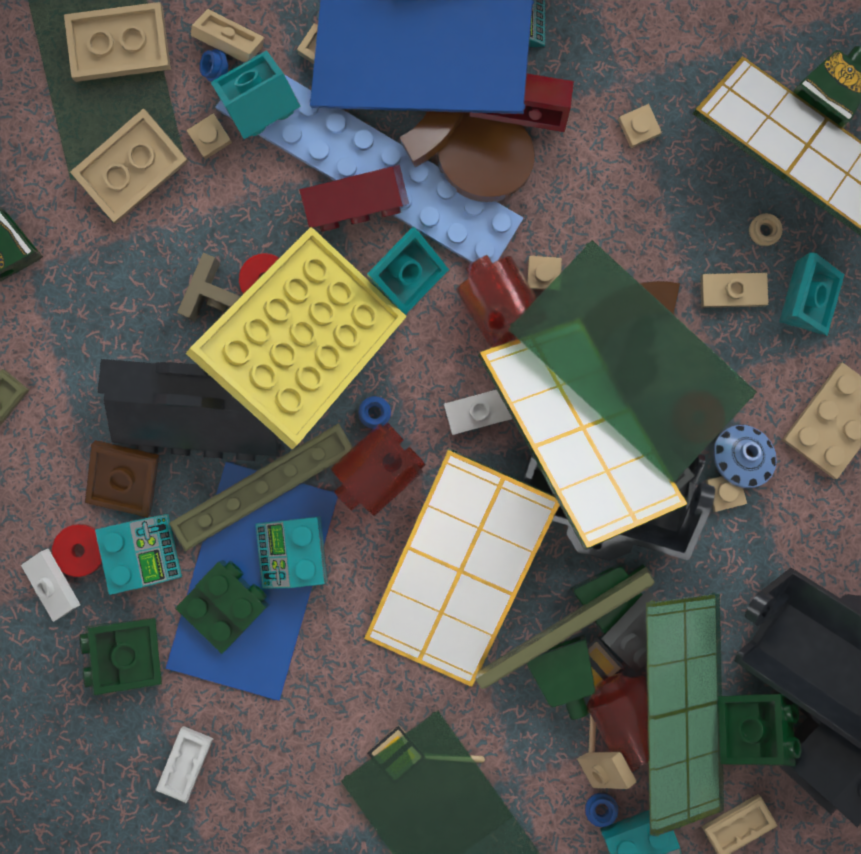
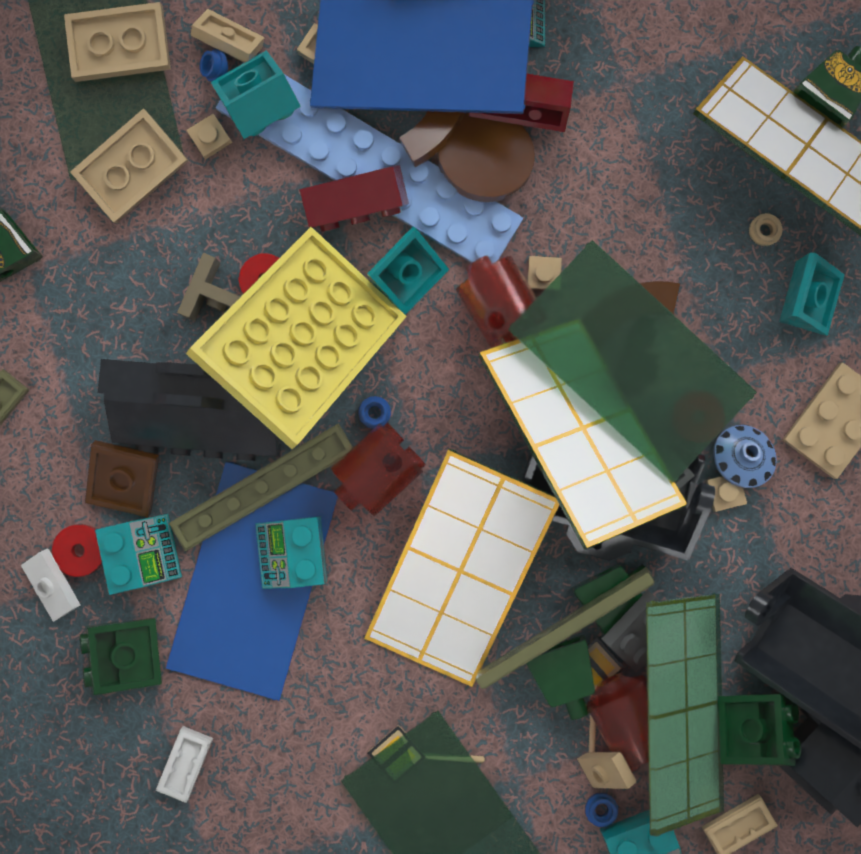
(223, 605): dark green plate -> none
(476, 412): white plate -> none
(639, 126): tan plate -> none
(734, 290): tan plate -> none

